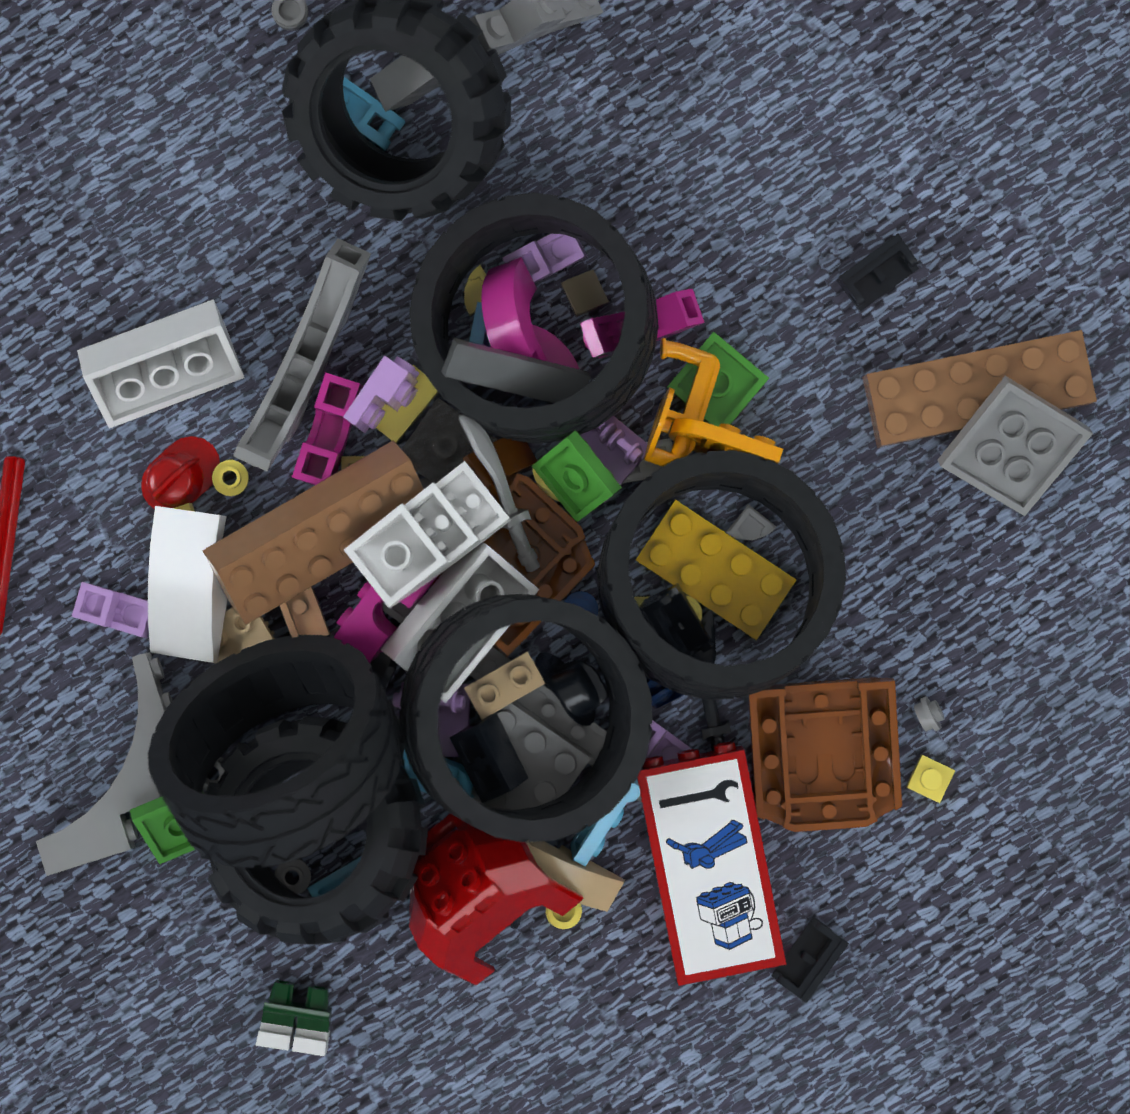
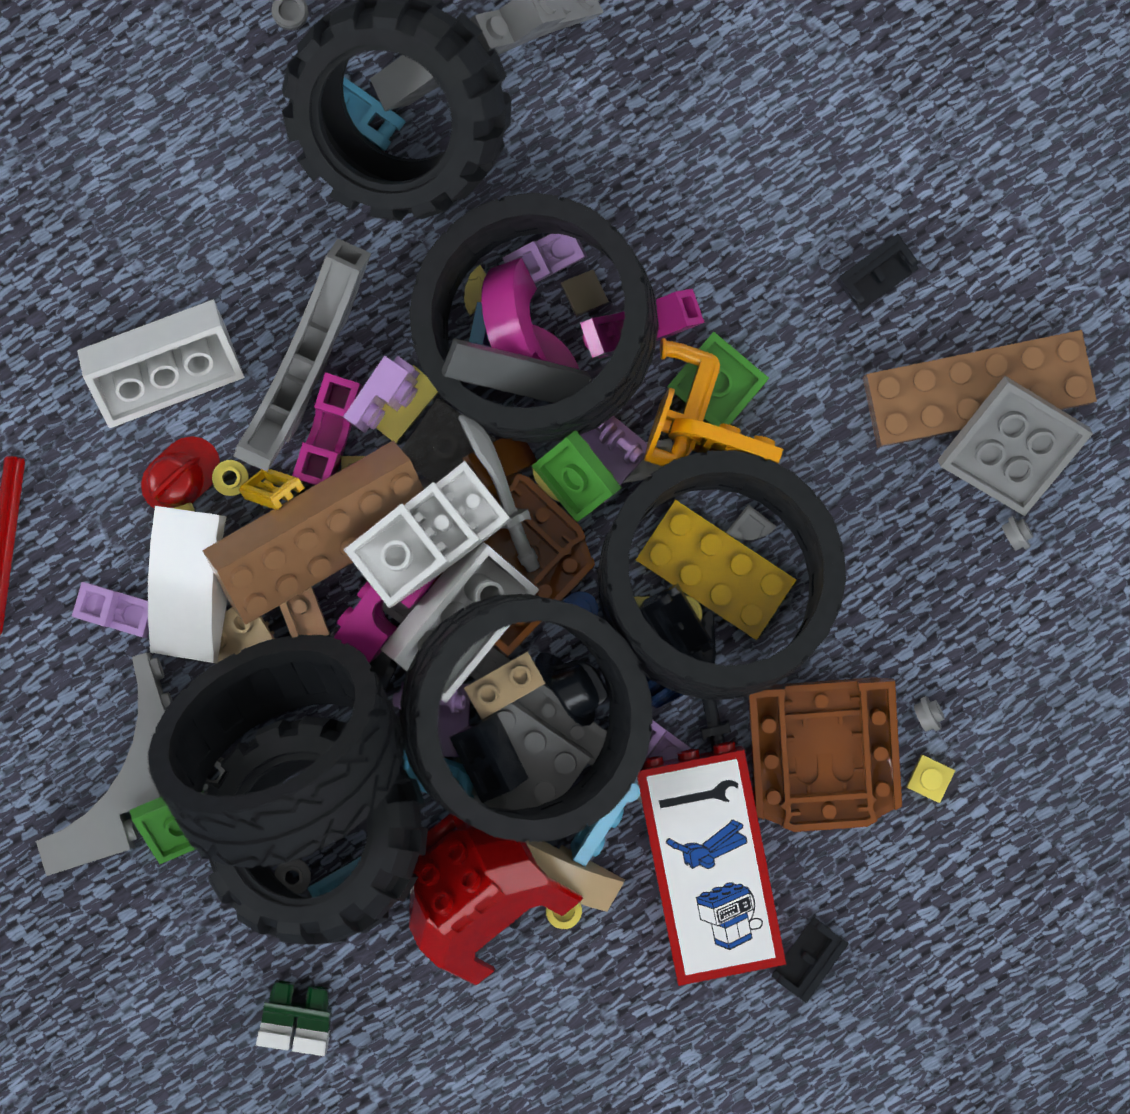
(267, 494): none -> yellow tile
(1017, 533): none -> light grey plate

